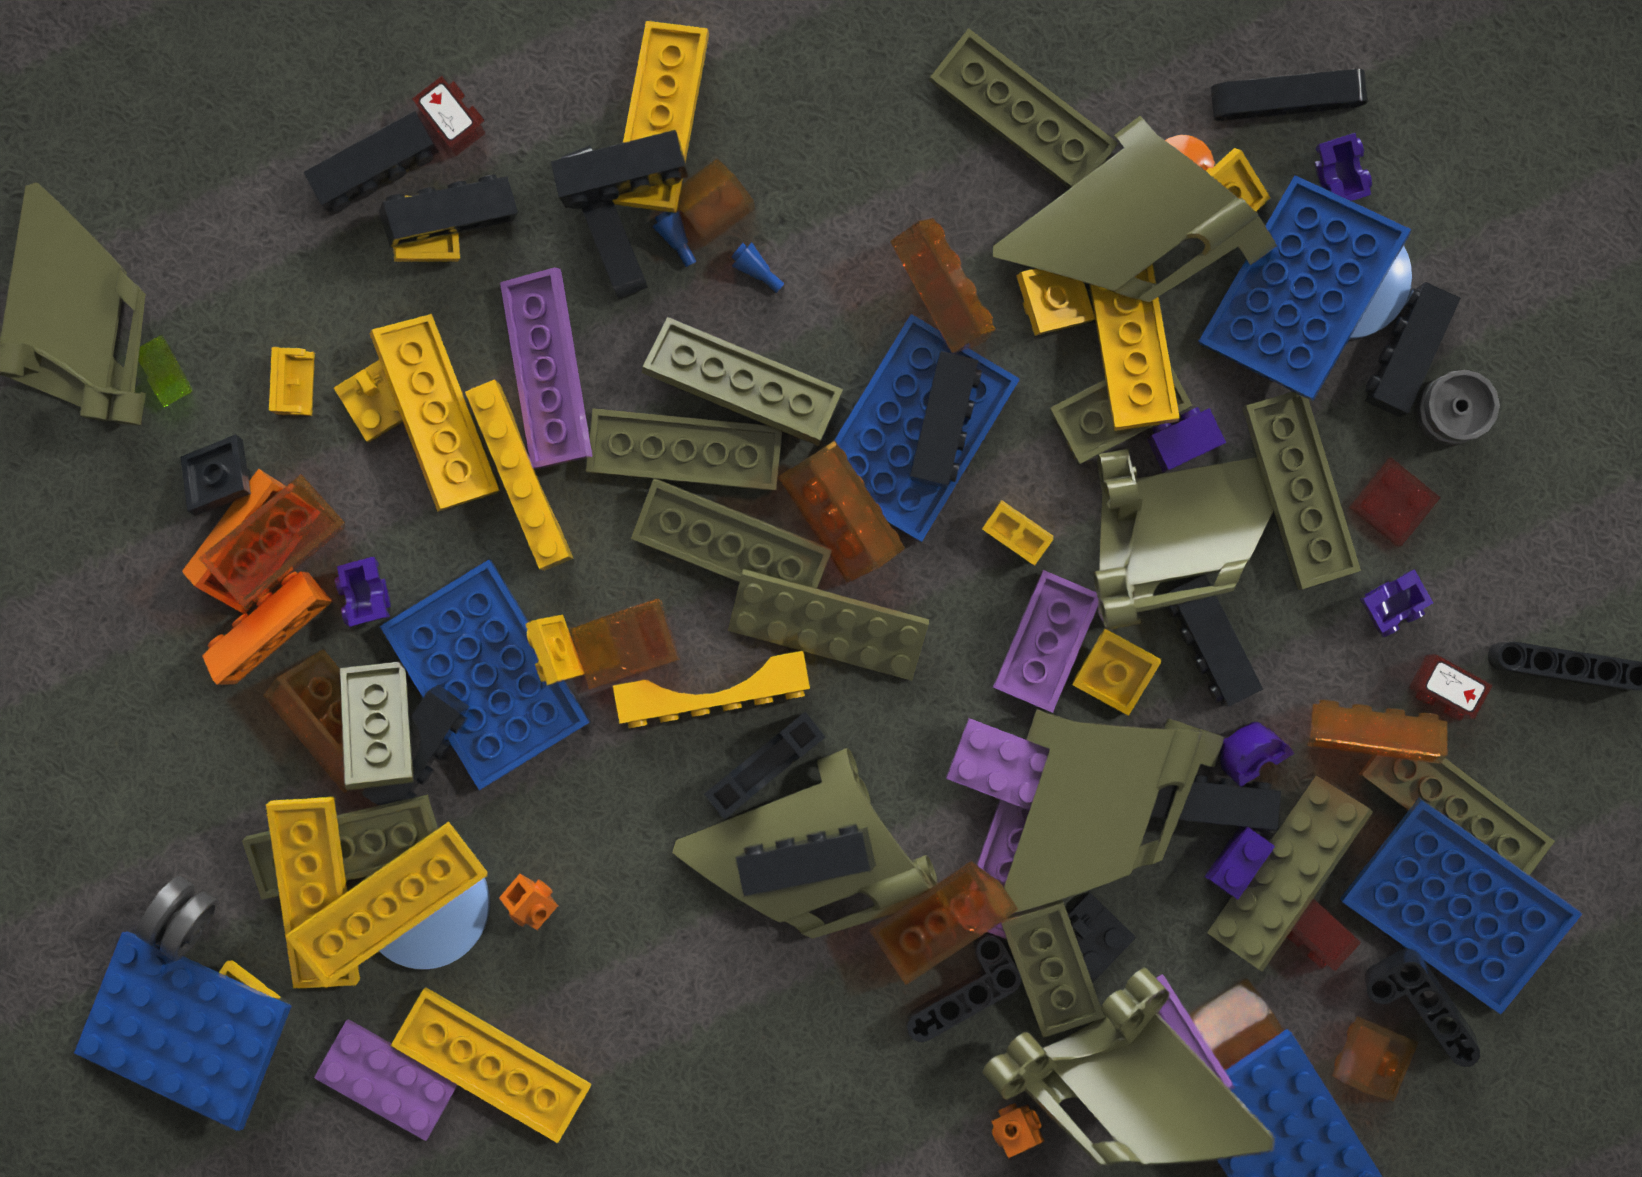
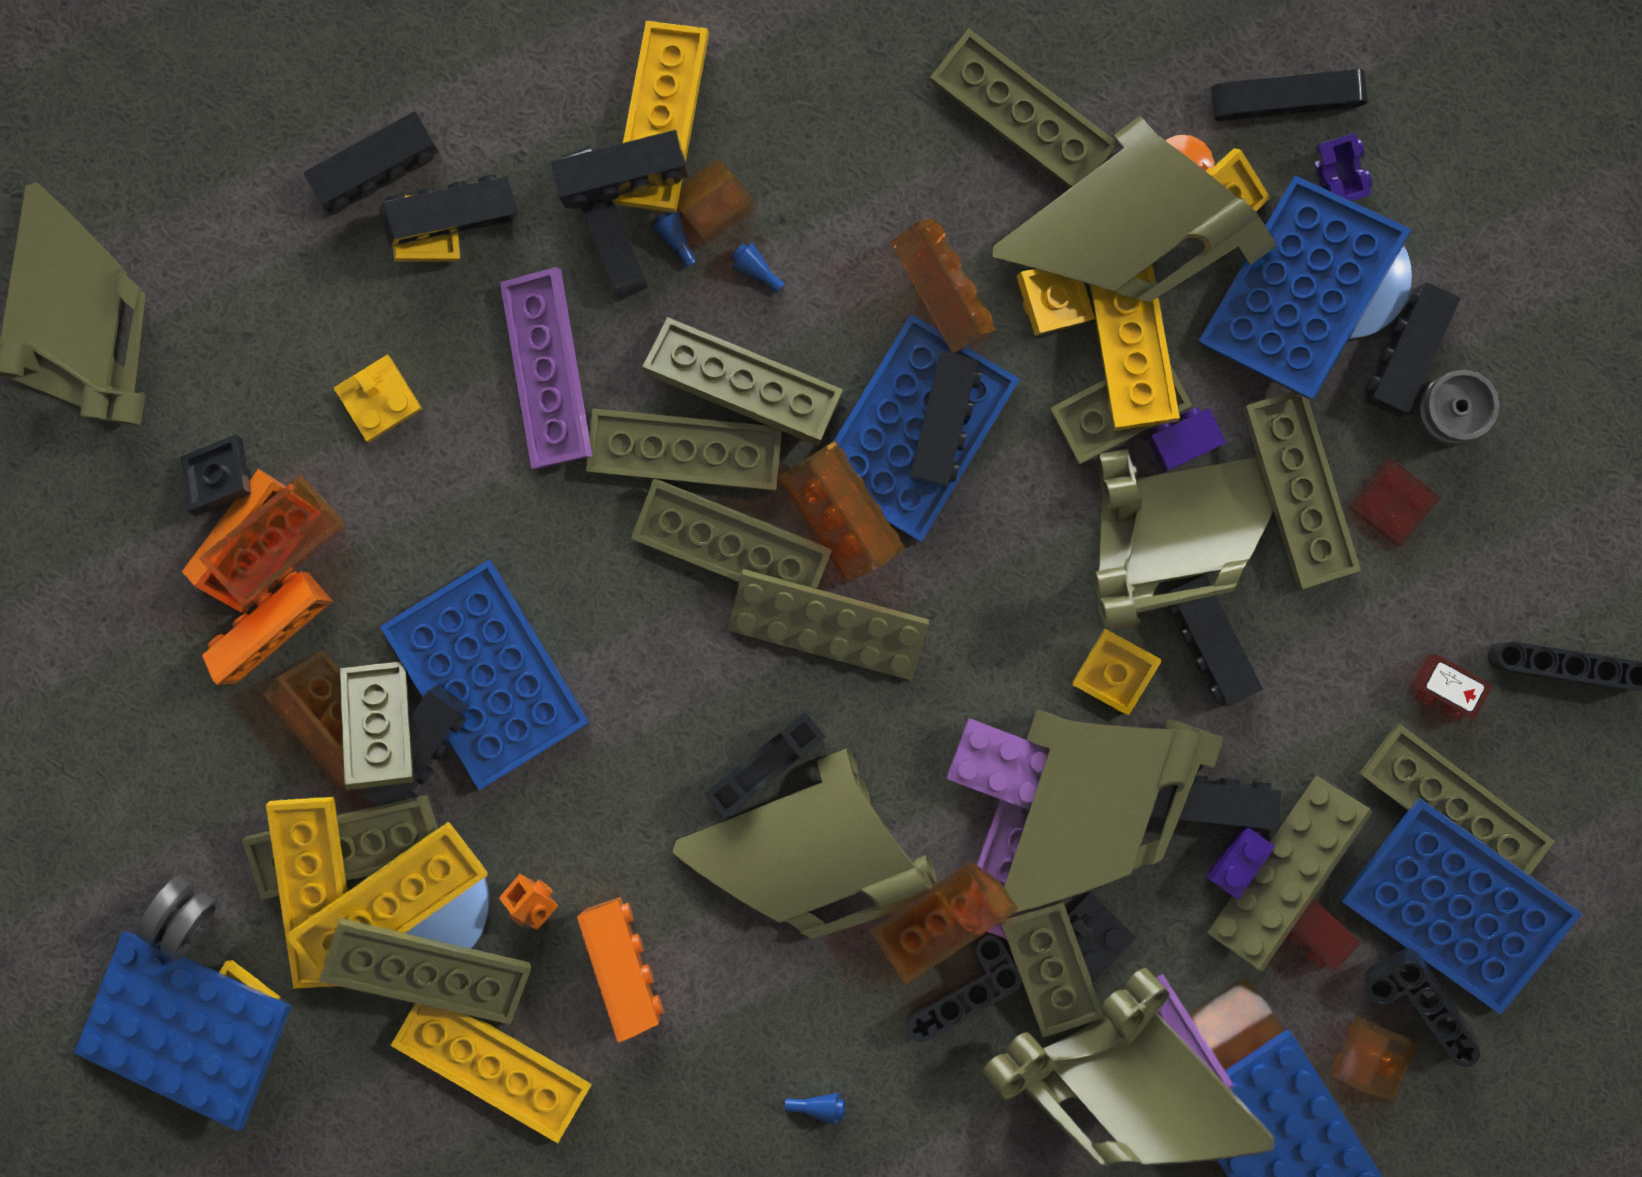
(163, 371): clear neon green slope -> none
(291, 381): yellow hinge -> none
(364, 592): dark purple cylinder -> none
(385, 1080): medium lavender plate -> none
(424, 971): none -> olive plate
(434, 412): yellow plate -> none
(449, 115): brick -> none
(518, 475): yellow arch -> none
(553, 649): yellow hinge -> none
(620, 968): none -> orange slope
(625, 643): clear orange slope -> none
(646, 700): yellow arch -> none
(806, 860): black brick -> none
(825, 1107): none -> blue cone
(1017, 1129): orange brick -> none
(1018, 532): yellow hinge -> none
(1047, 641): medium lavender plate -> none
(1249, 749): dark purple cylinder -> none
(1378, 733): clear orange slope -> none
(1396, 601): dark purple cylinder -> none

